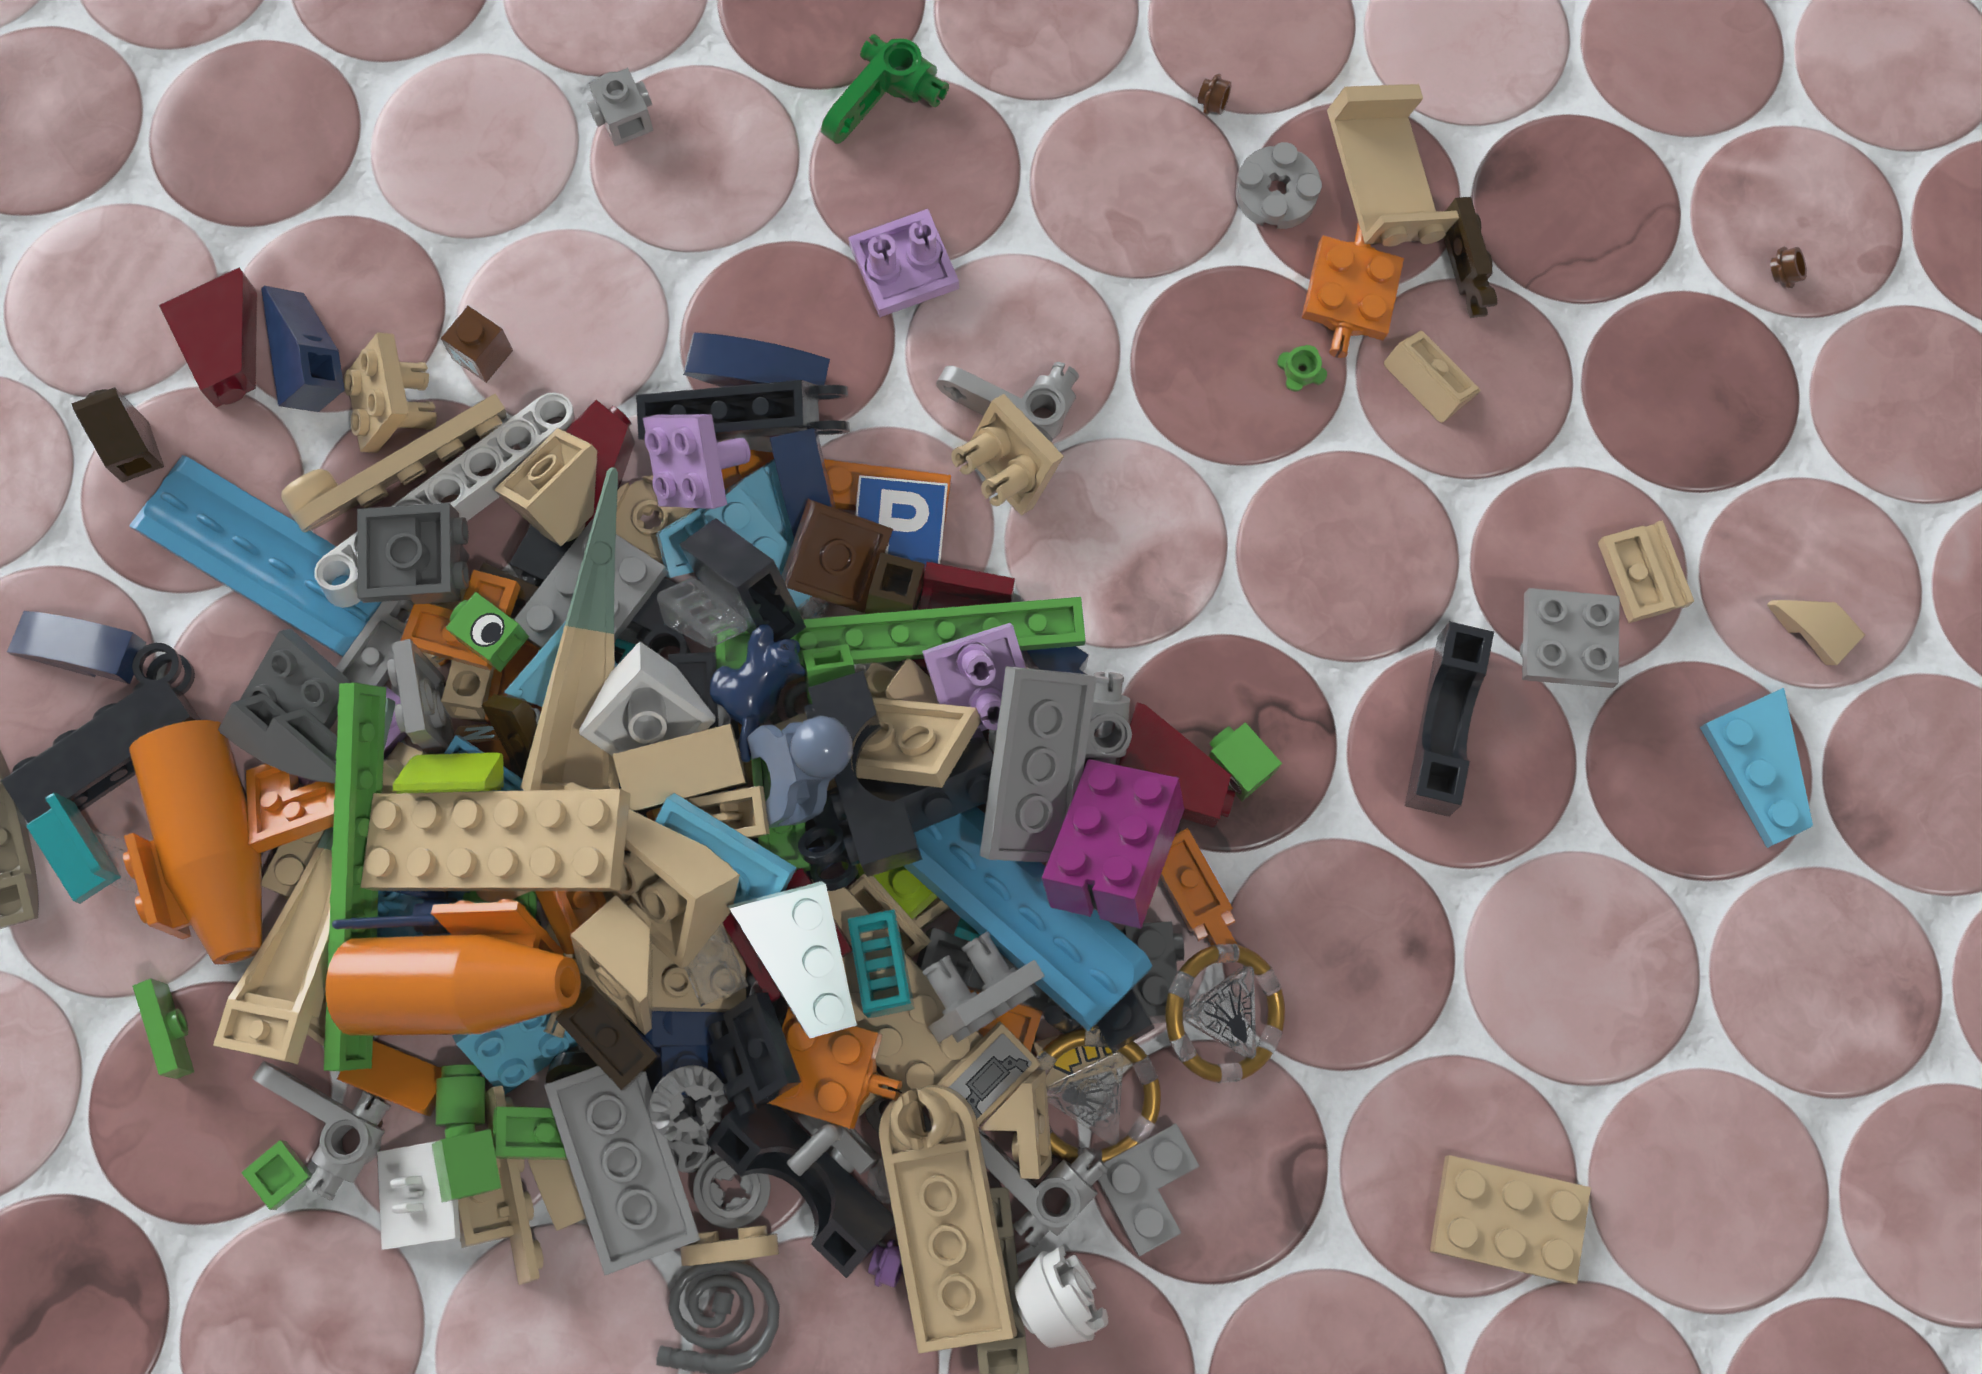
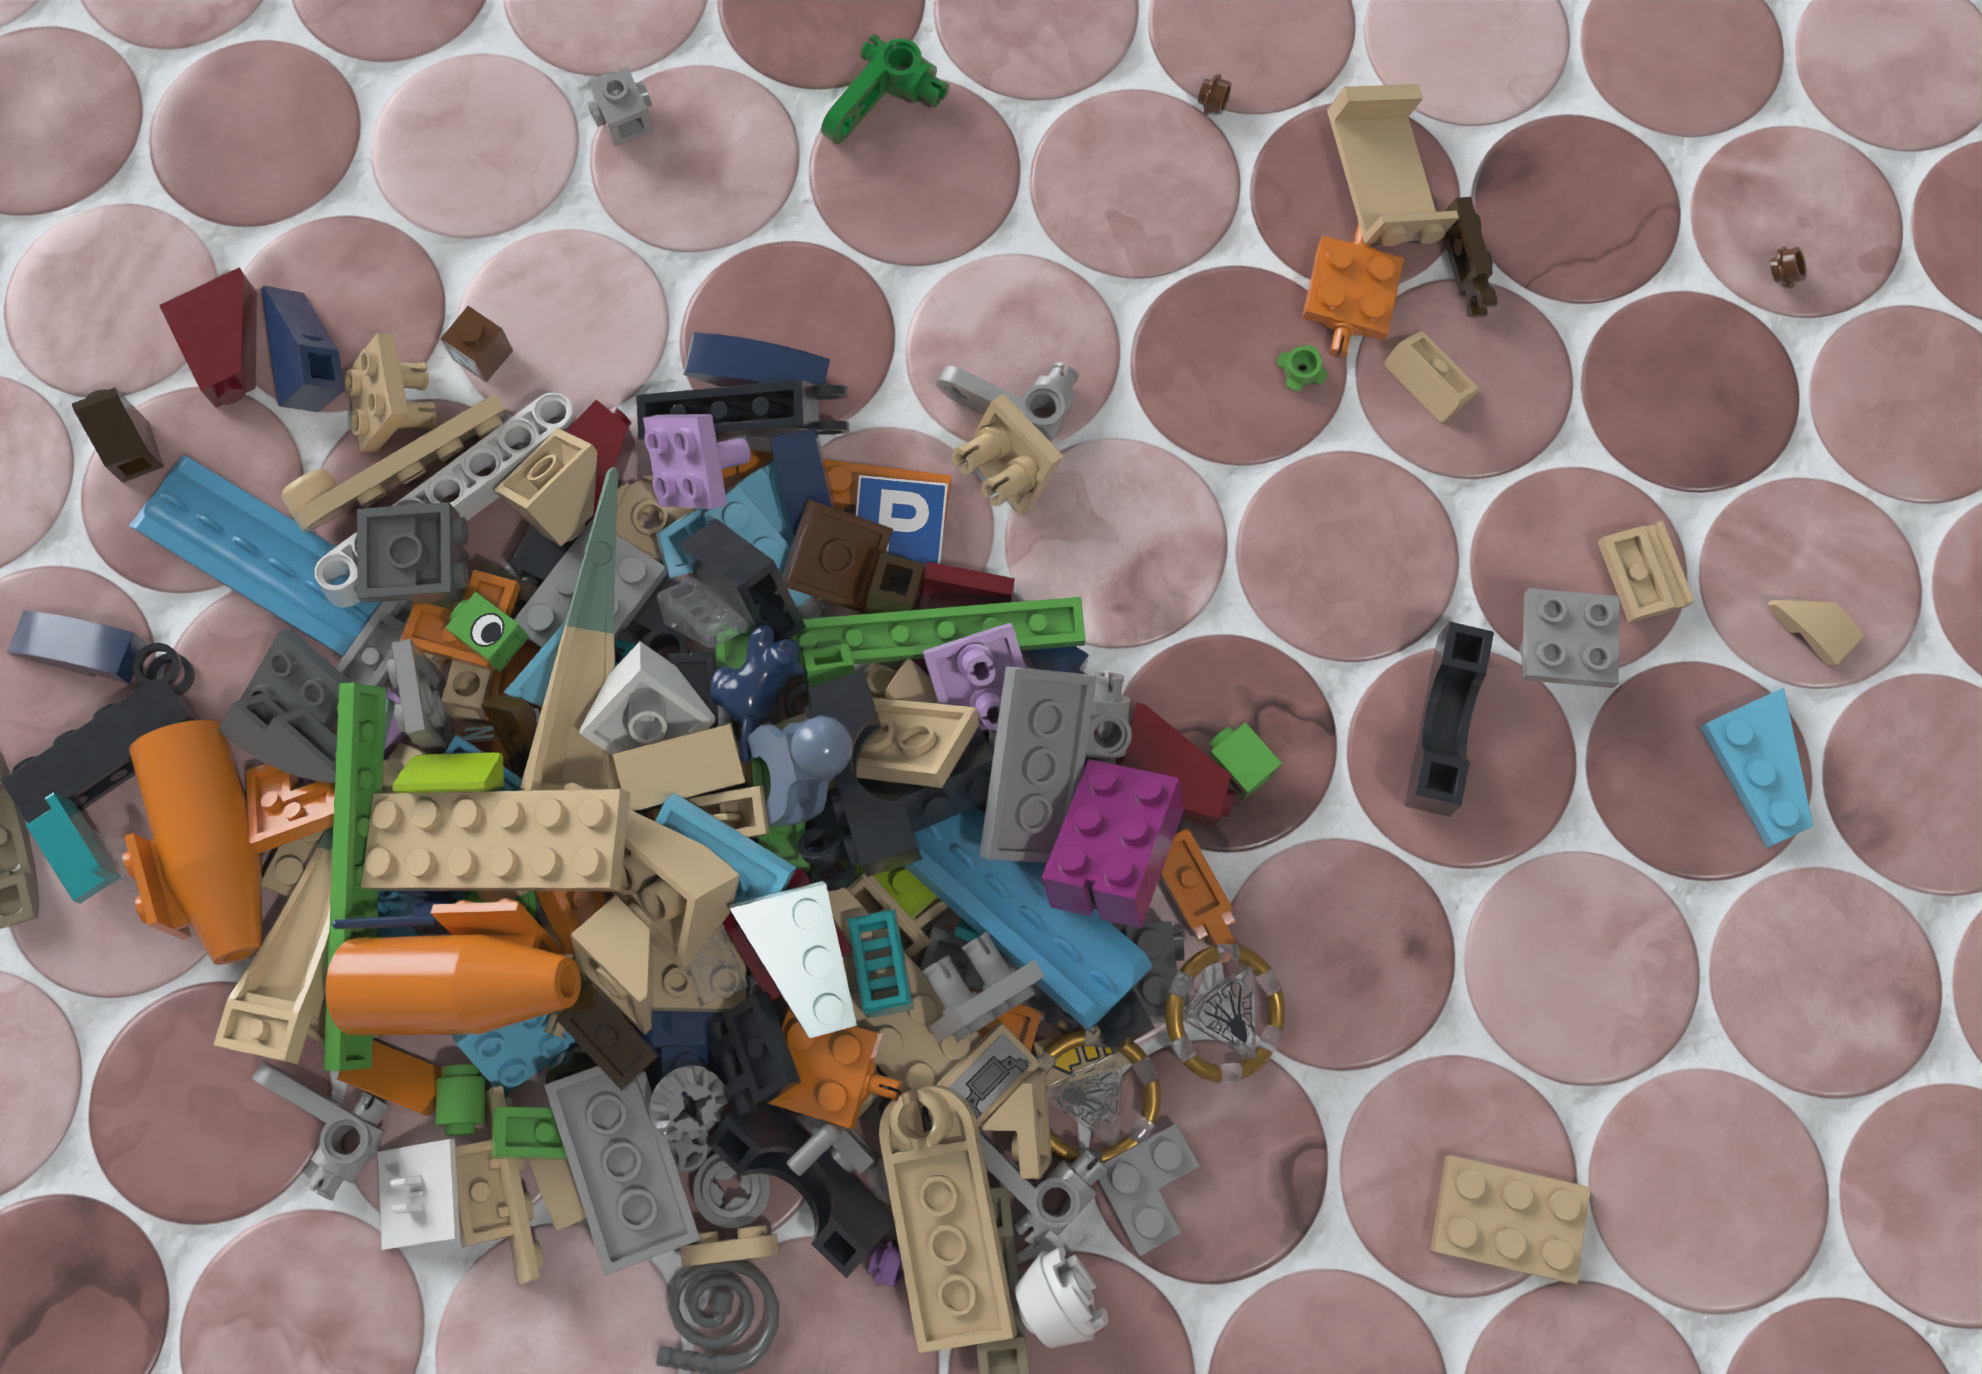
(164, 1028): bright green plate -> none
(277, 1175): bright green plate -> none
(465, 1163): bright green brick -> none
(903, 263): lavender plate -> none
(1280, 164): light grey plate -> none

